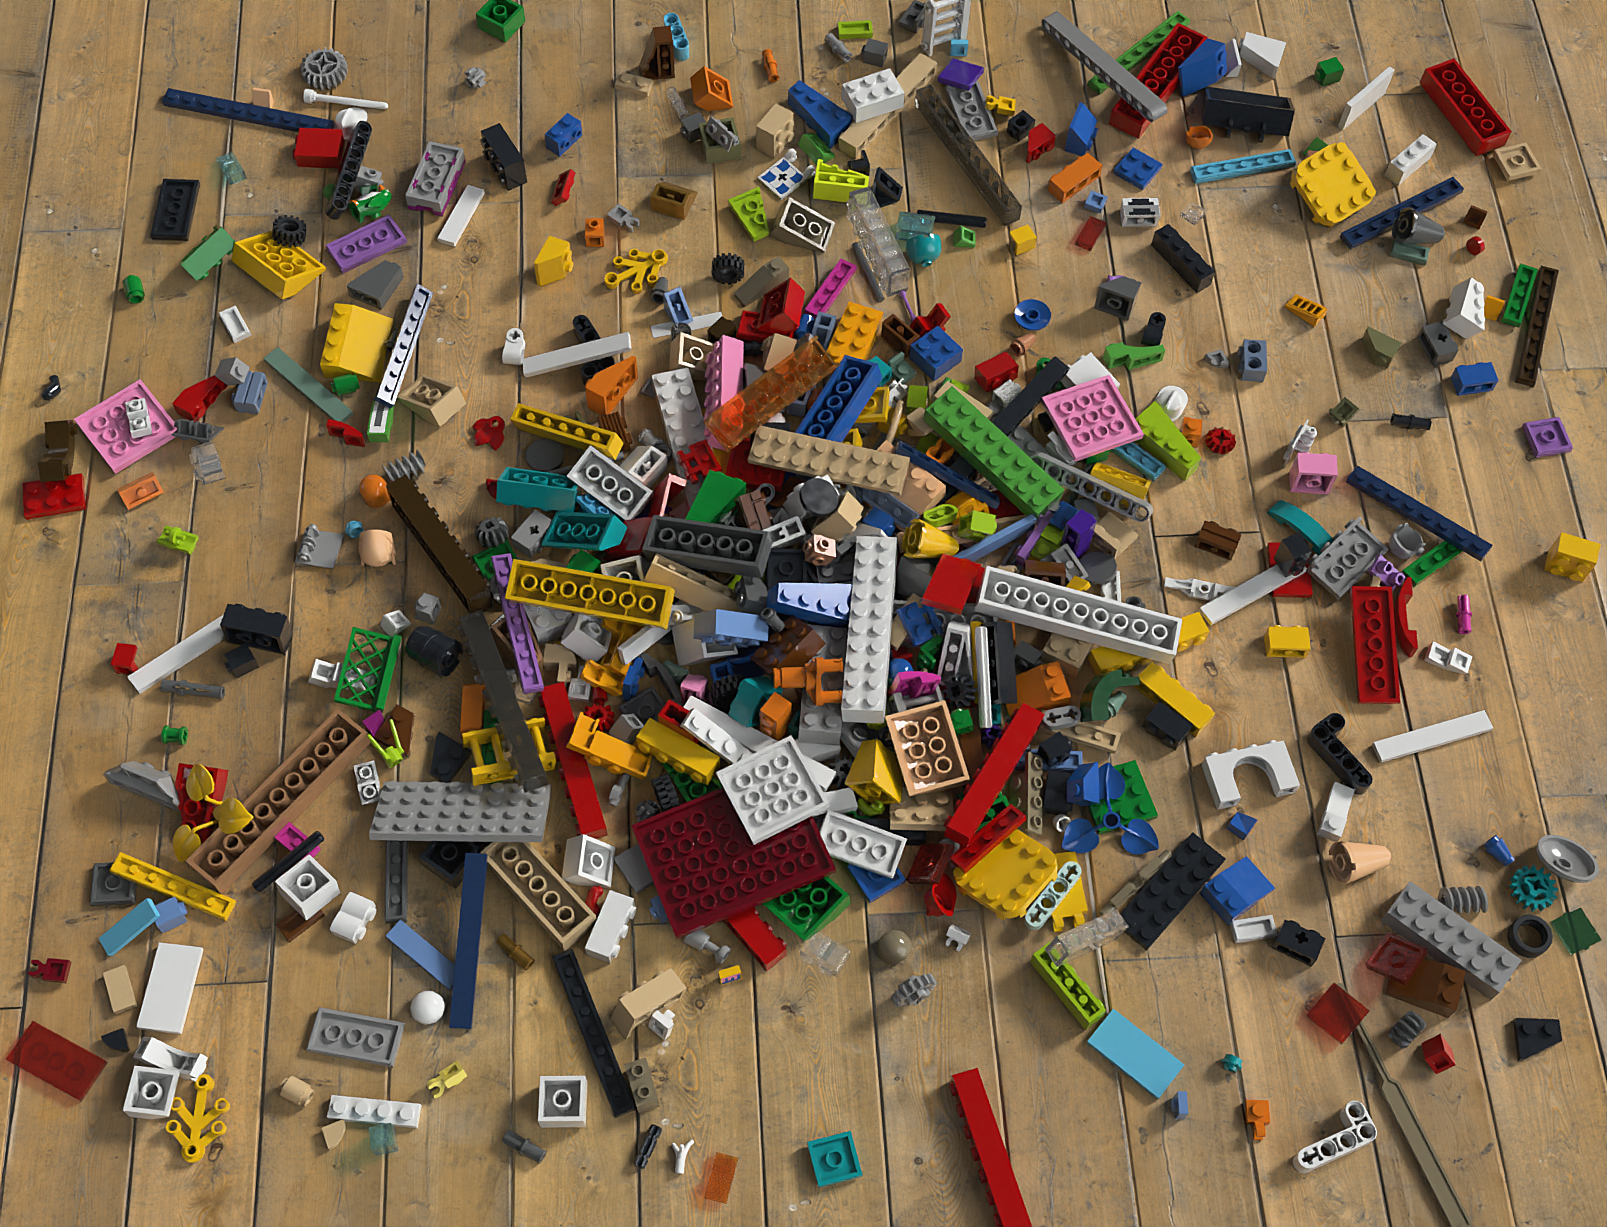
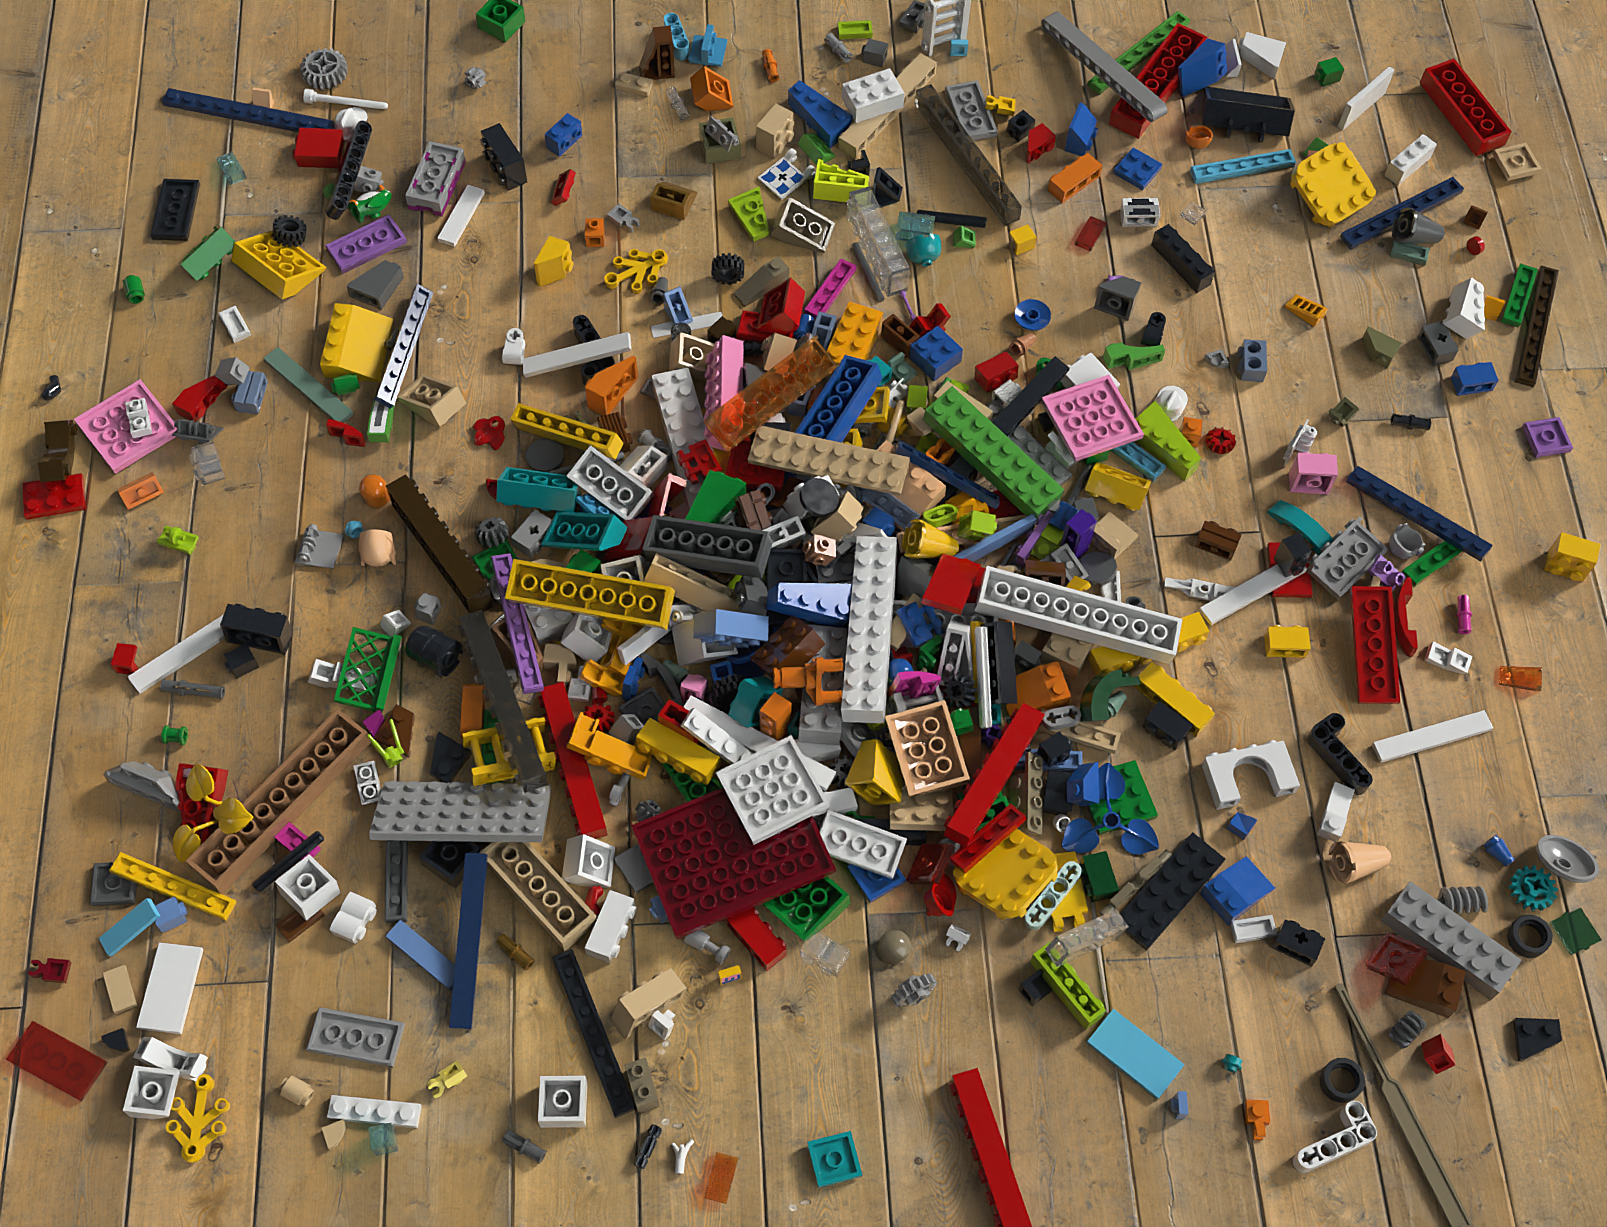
(366, 189): dark green tile -> none
(405, 467): light grey piece -> none
(427, 1007): white hair -> none
(665, 792): black tyre -> none
(690, 127): dark grey brick -> none
(708, 48): none -> dark azure bracket
(769, 615): dark grey pin -> none
(871, 809): lime arm -> none
(960, 74): dark purple tile -> none
(1035, 988): none -> black panel
(1095, 202): medium blue plate -> none
(1098, 876): none -> dark green brick
(1099, 487): light grey beam -> none
(1337, 1013): clear red tile -> none
(1356, 1072): none -> black tyre
(1521, 677): none -> clear orange slope

